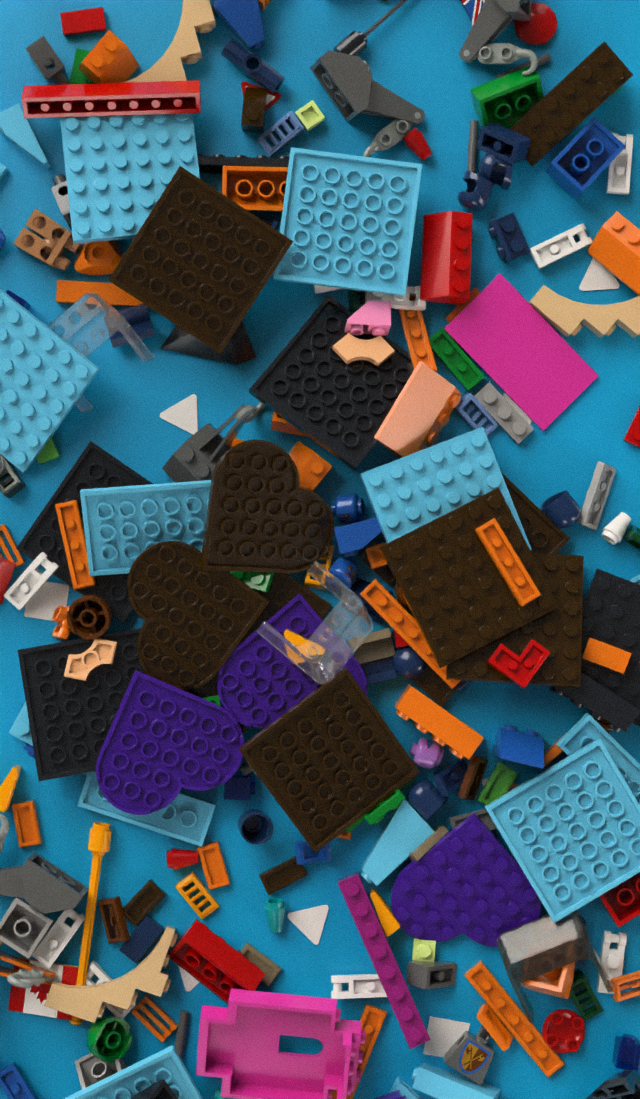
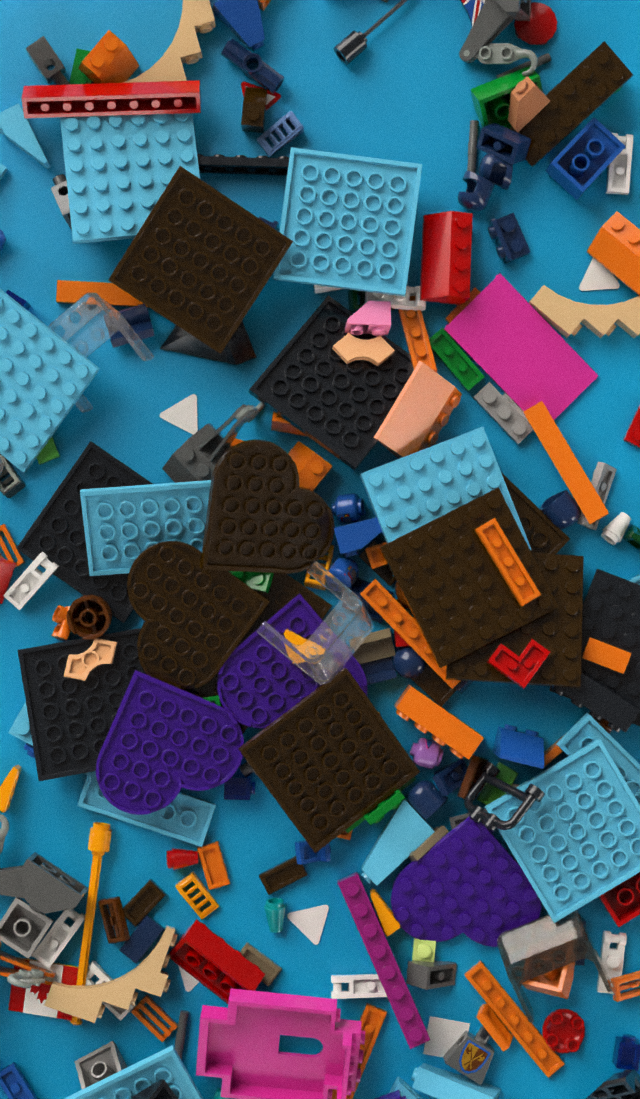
(26, 823): orange tile -> none
(47, 600): white sticker -> none
(52, 247): medium nougat hips -> none
(74, 543): orange tile -> none
(83, 21): red tile -> none
(98, 258): orange hat -> none
(109, 1038): green cylinder -> none
(247, 826): dark blue helmet -> none
(255, 187): orange slope -> none
(310, 115): yellowish green plate -> none
(354, 92): dark grey slope -> none
(417, 144): red cone -> none
(468, 397): medium blue slope -> none
(491, 821): none -> black bar
(525, 103): none -> nougat slope
(560, 246): white plate -> none
(566, 462): none -> orange tile
(578, 983): dark green slope -> none

